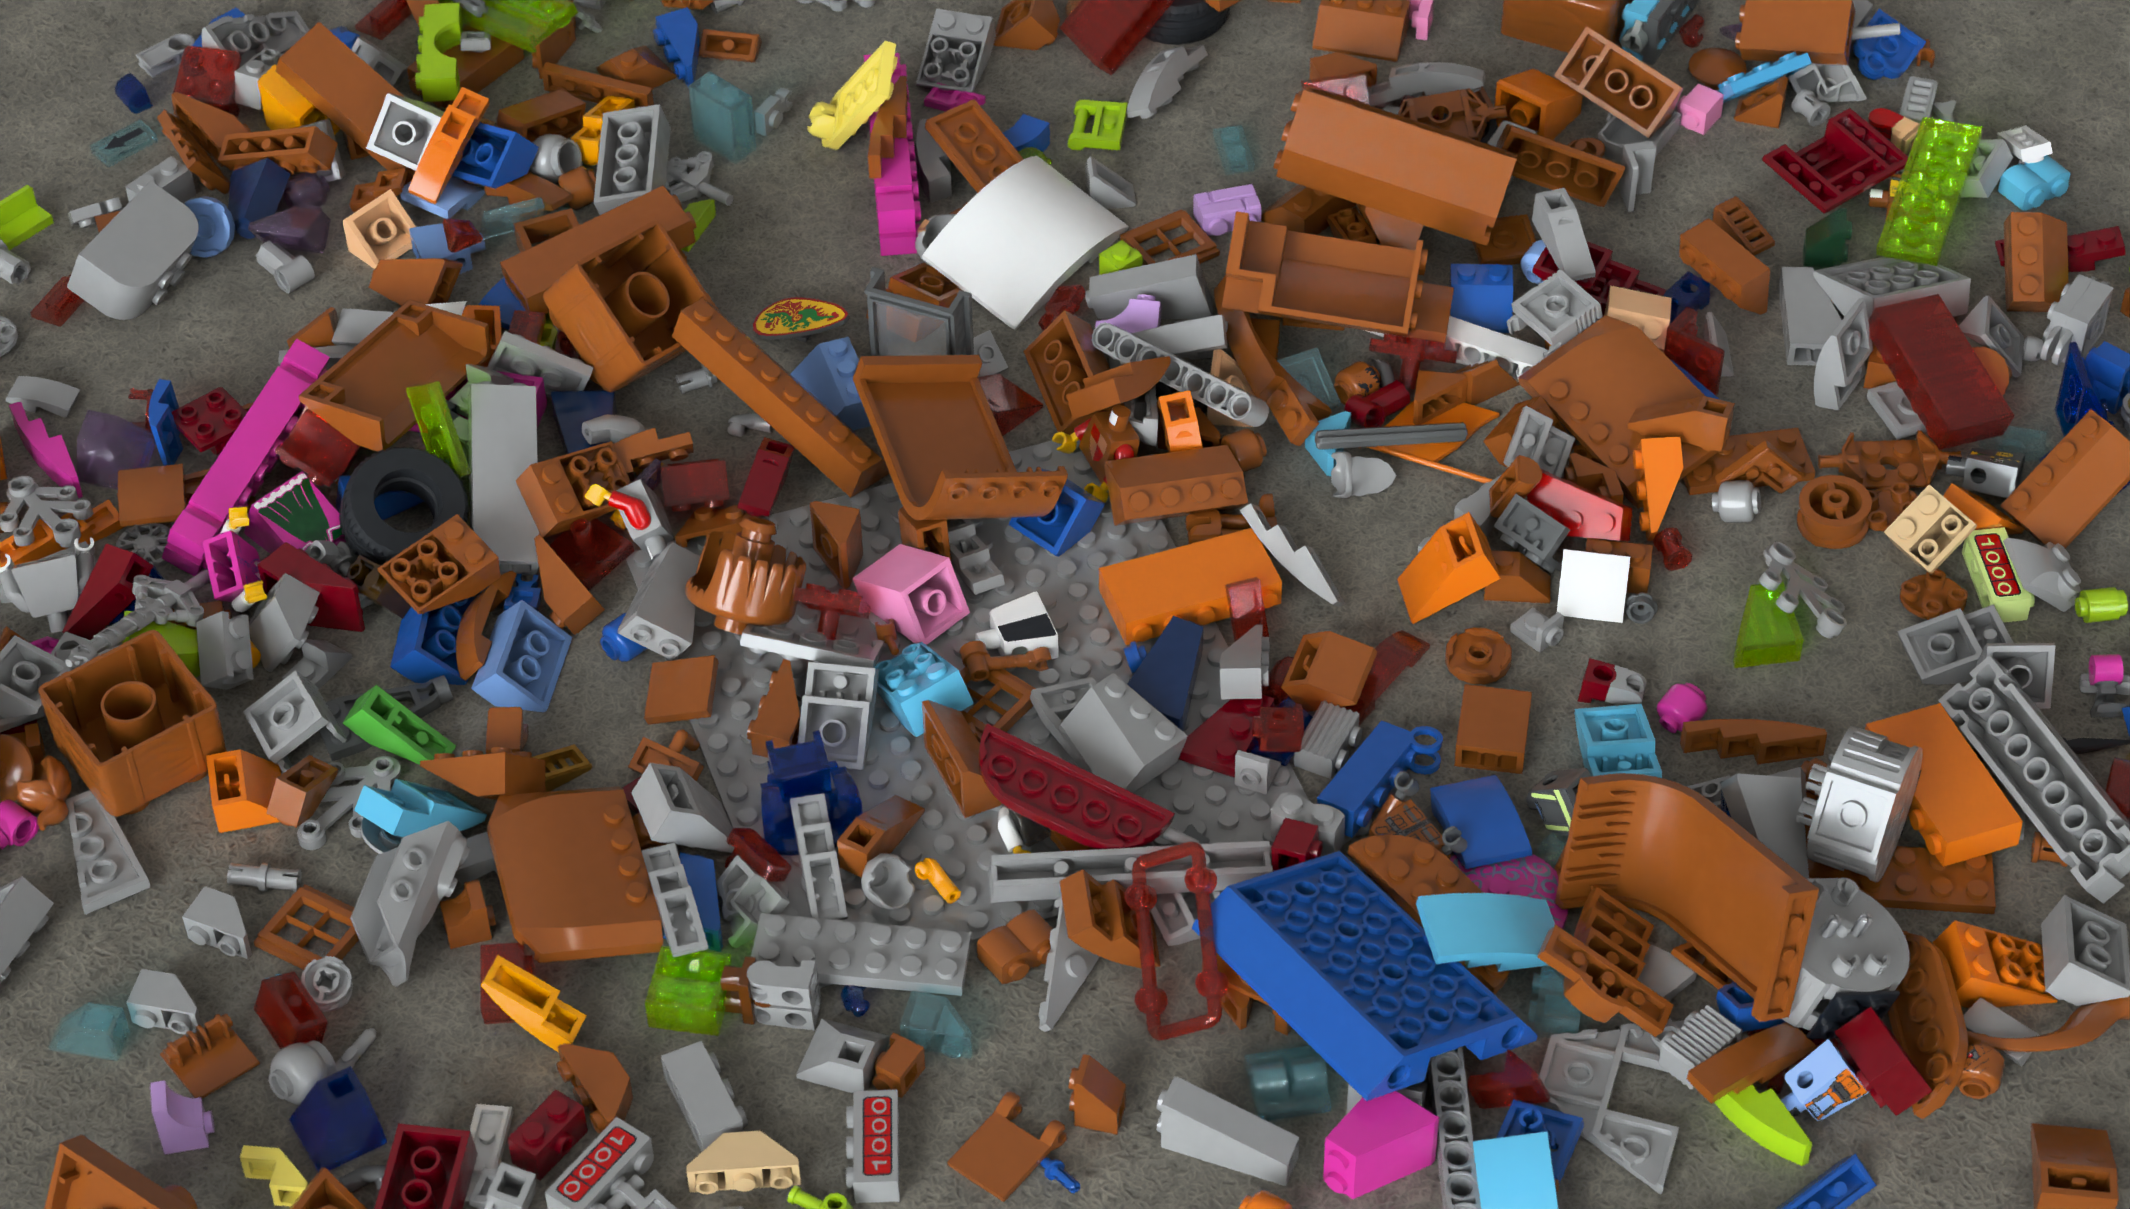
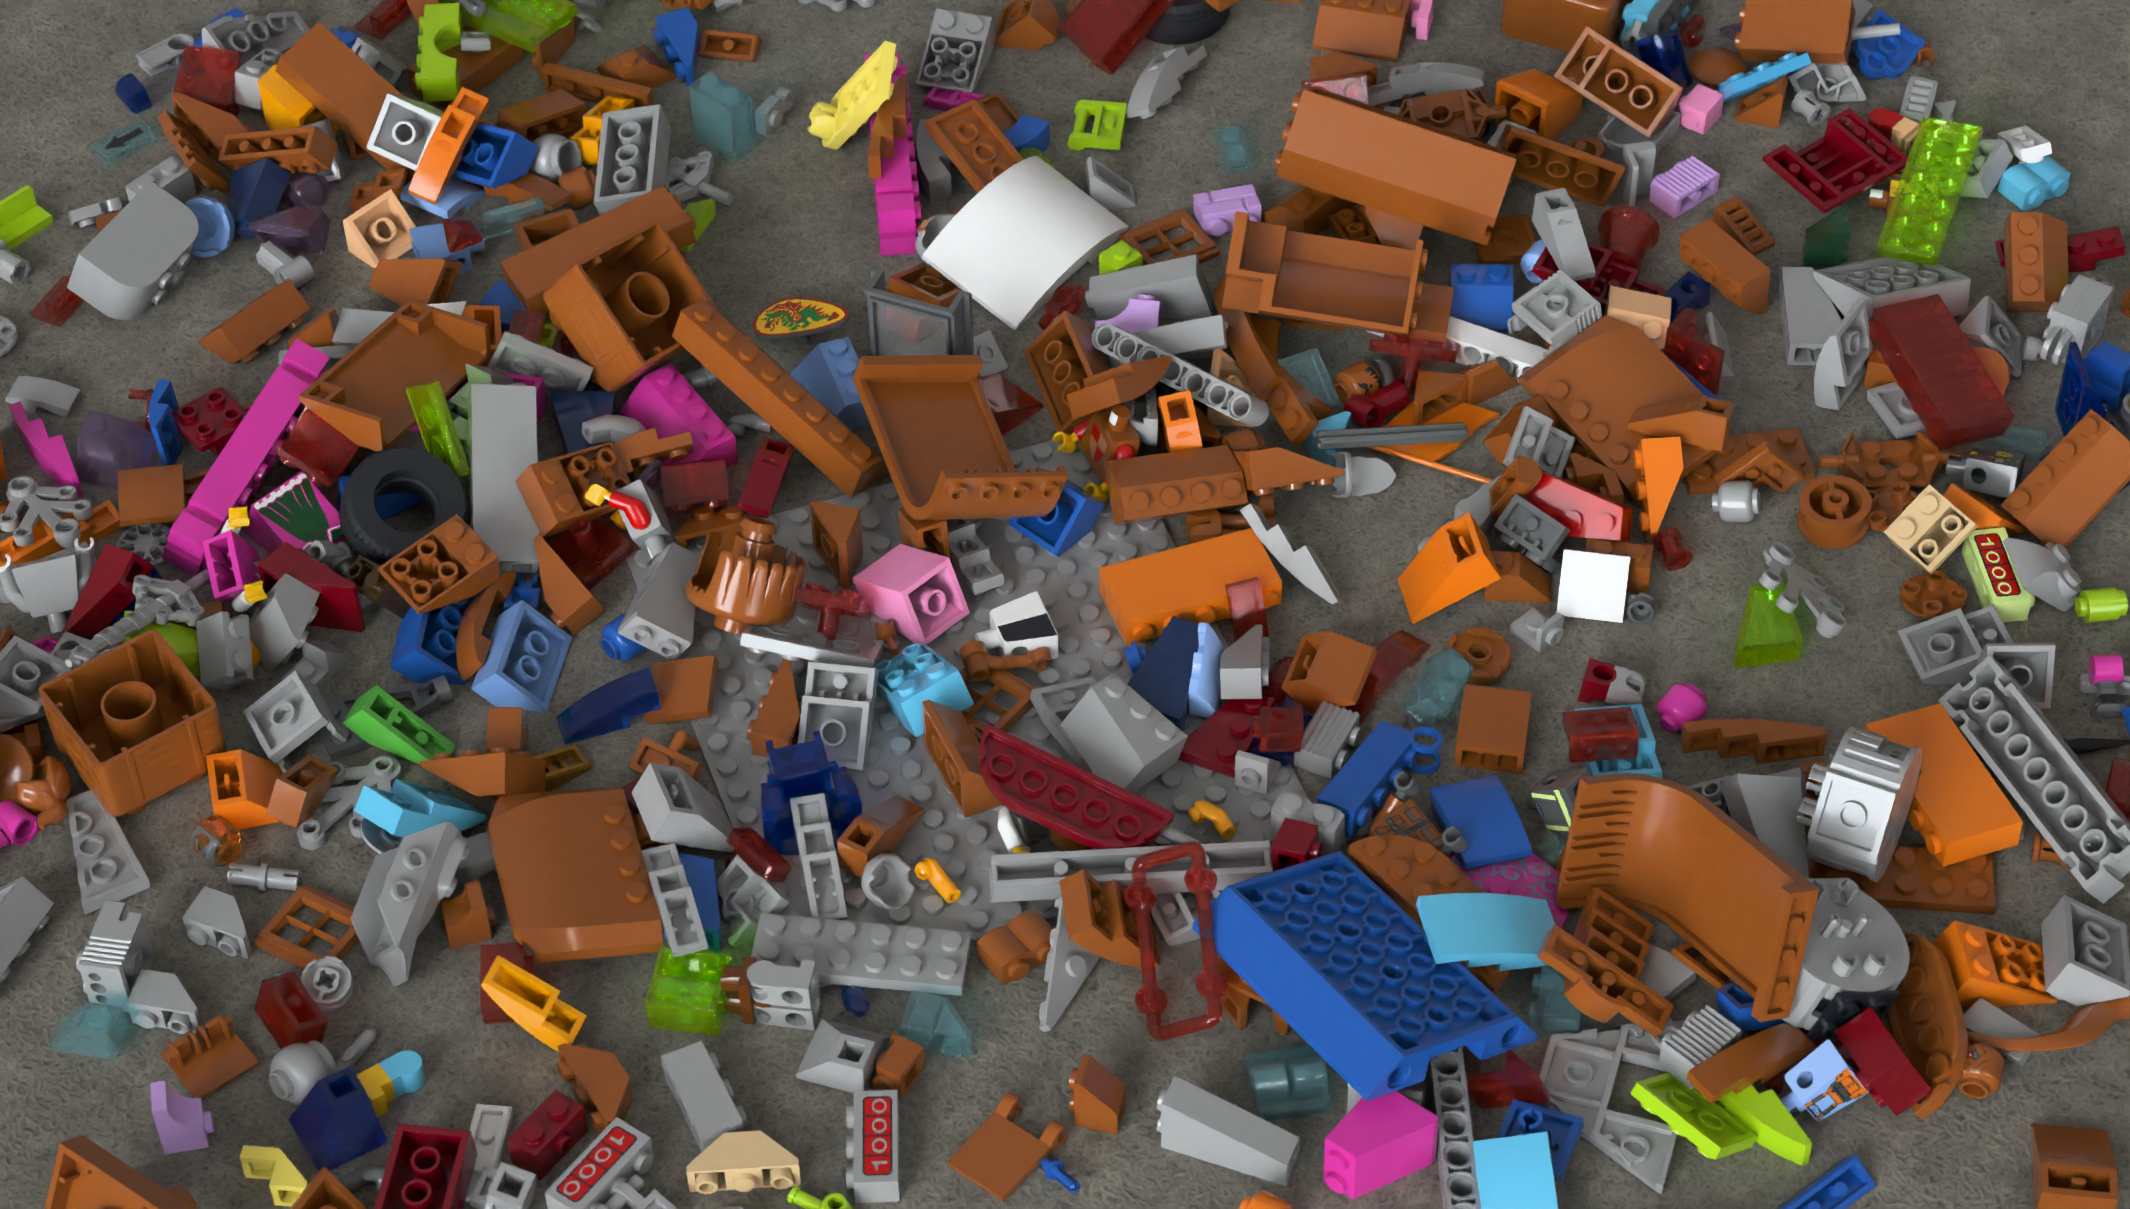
(114, 955): none -> light grey piece
(217, 841): none -> clear orange head
(257, 324): none -> dark orange slope
(392, 1078): none -> leg
(609, 707): none -> clear blue slope
(673, 407): none -> dark pink slope
(999, 111): none -> dark orange tile
(1204, 809): none -> light orange arm
(1205, 678): none -> light blue slope
(1279, 468): none -> dark orange slope
(1438, 687): none -> clear light blue brick
(1601, 734): none -> clear red bracket
(1628, 234): none -> clear red piece
(1666, 56): none -> clear blue slope
(1683, 187): none -> lavender brick
(1693, 1116): none -> lime plate

